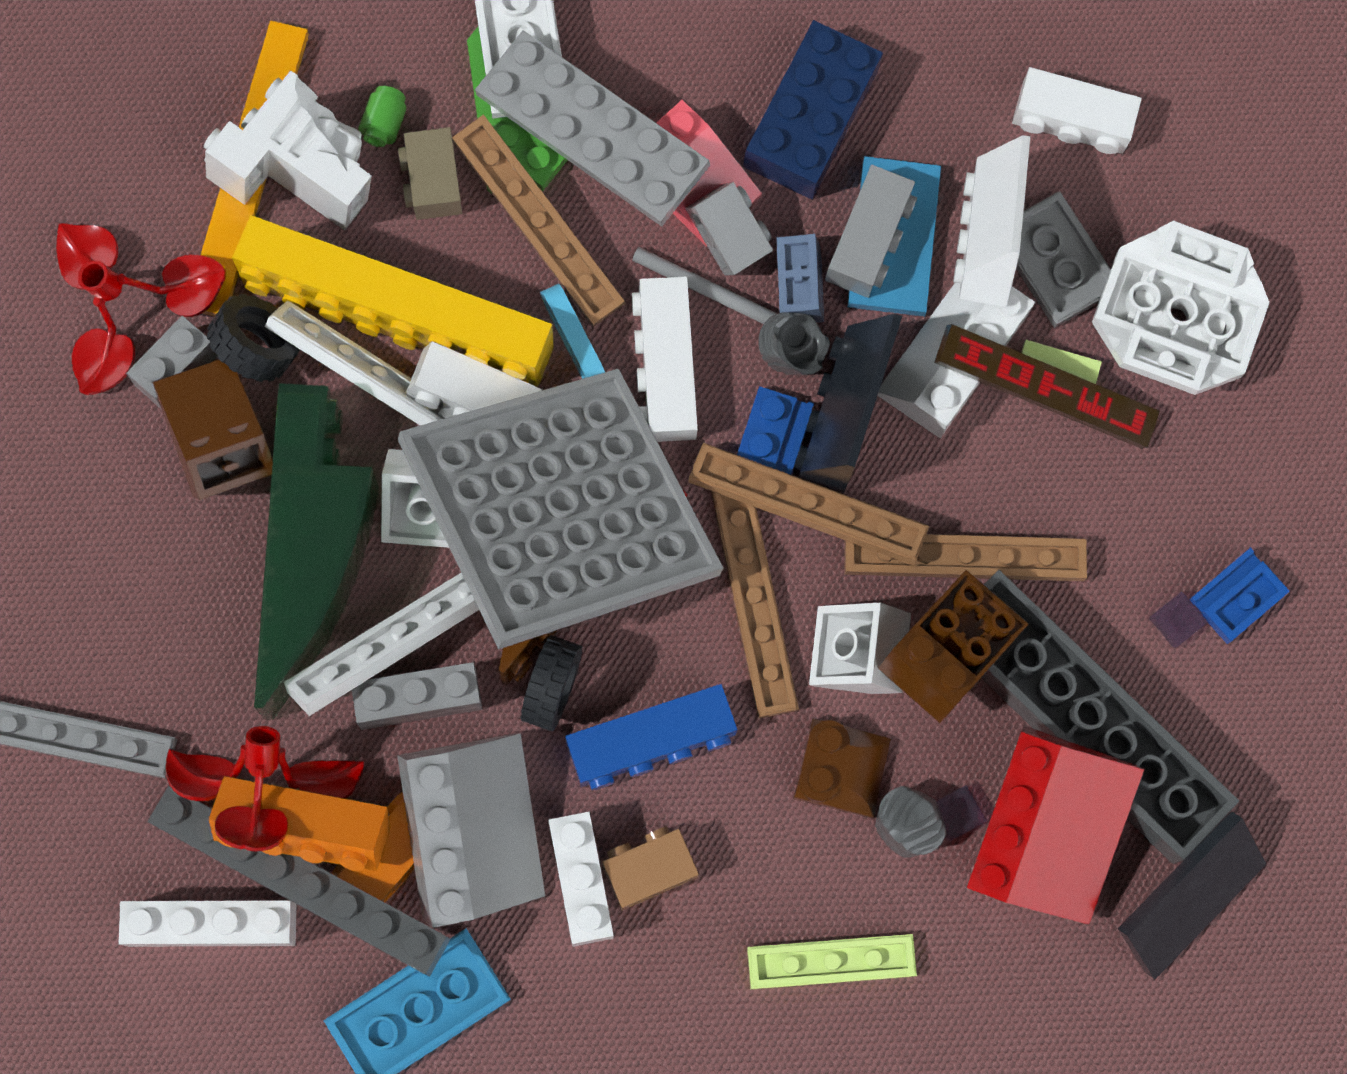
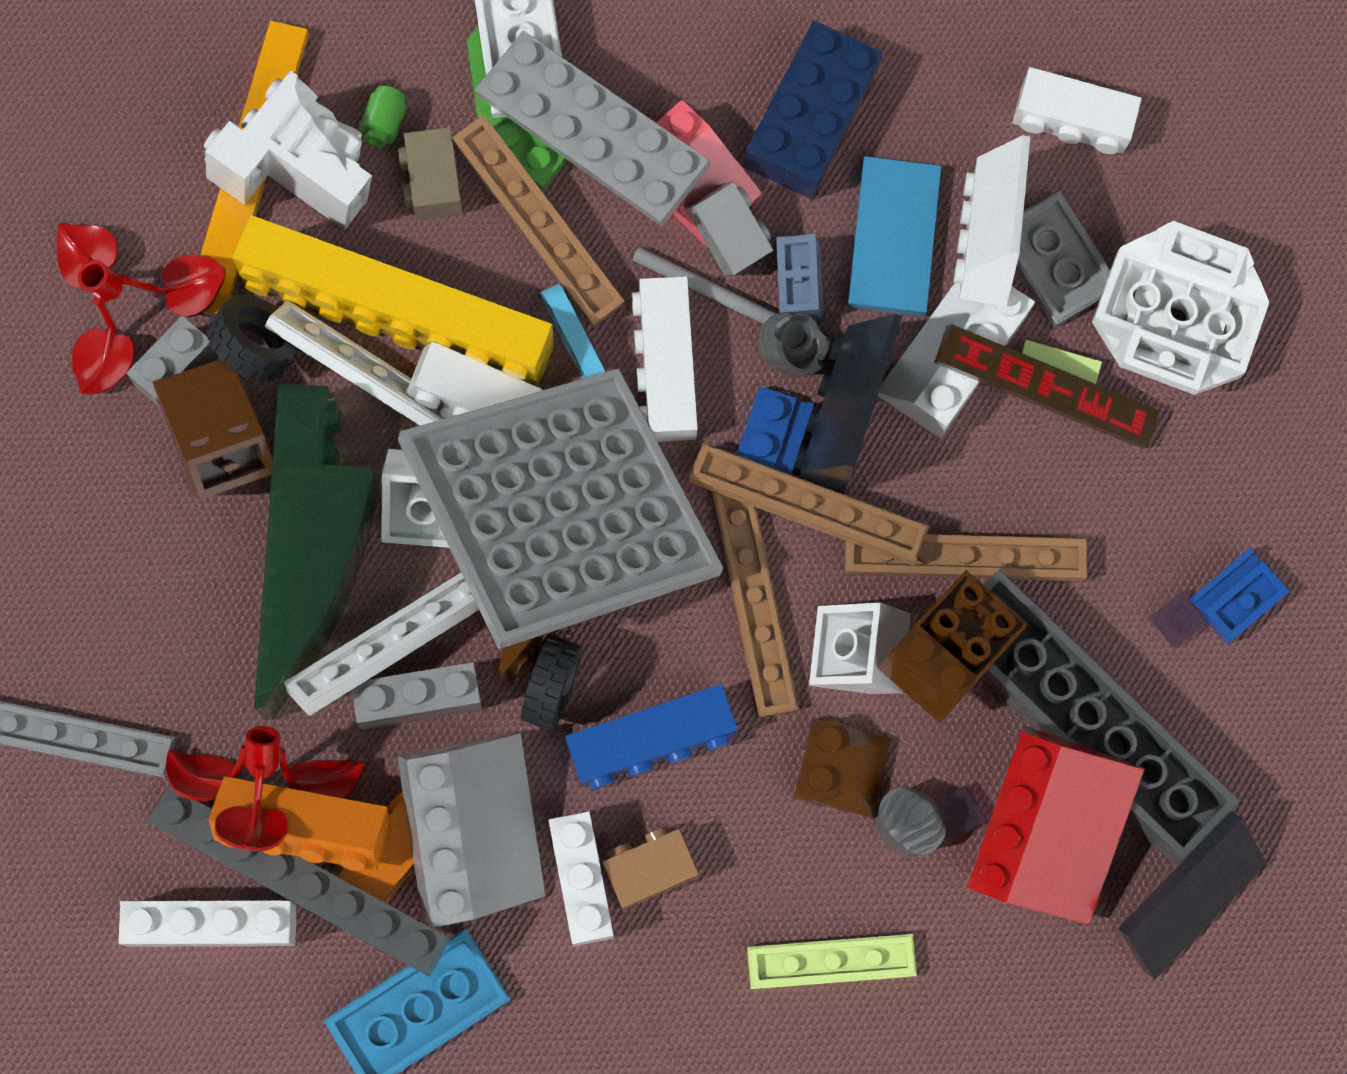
(871, 232): light grey brick -> none

